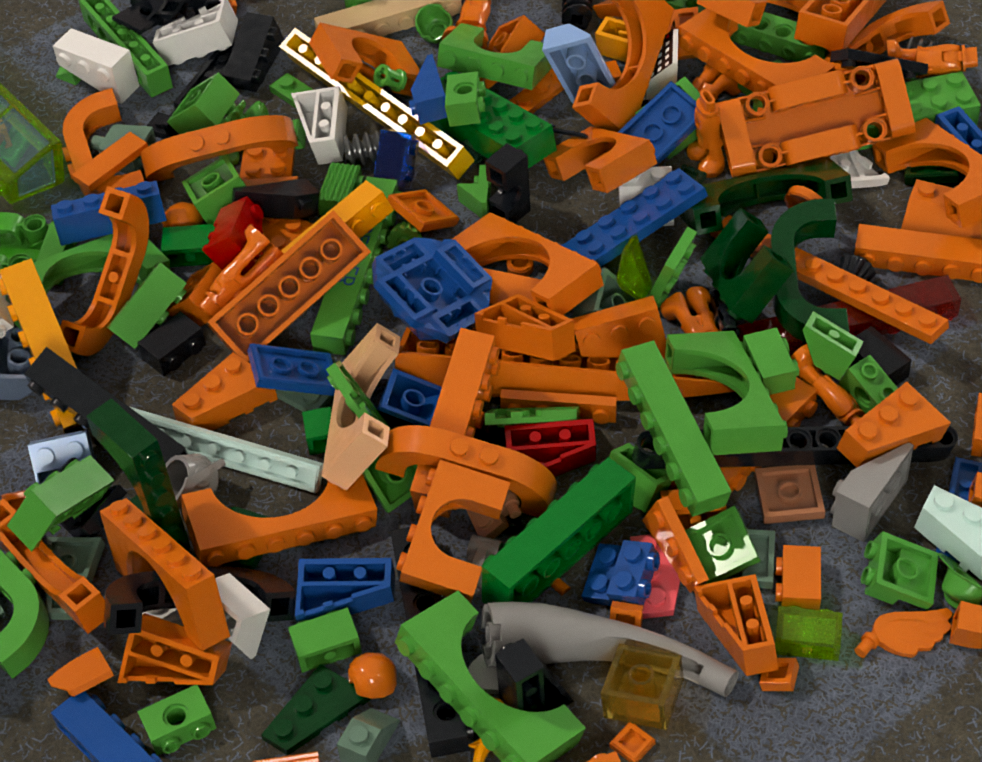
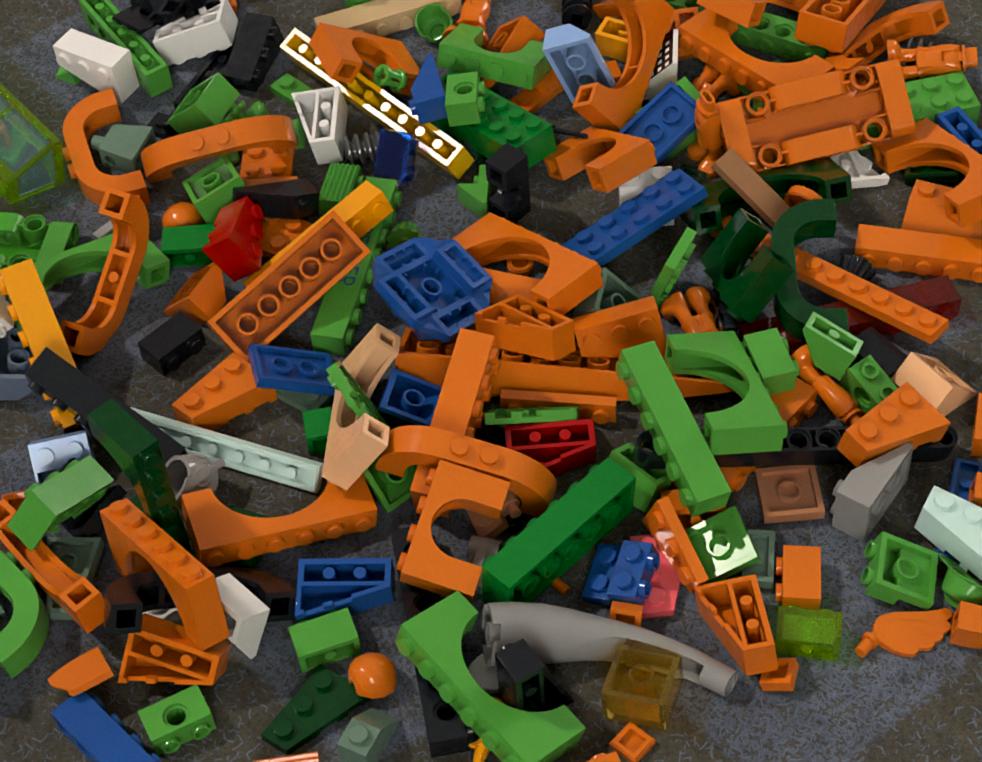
(80, 219): blue brick -> none
(109, 161): orange tile -> none
(148, 305): bright green wedge -> none
(230, 281): orange piece -> none
(423, 210): orange plate -> none
(633, 272): clear neon green slope -> none
(750, 187): none -> medium nougat tile
(853, 58): black plate -> none
(934, 382): none -> light nougat slope

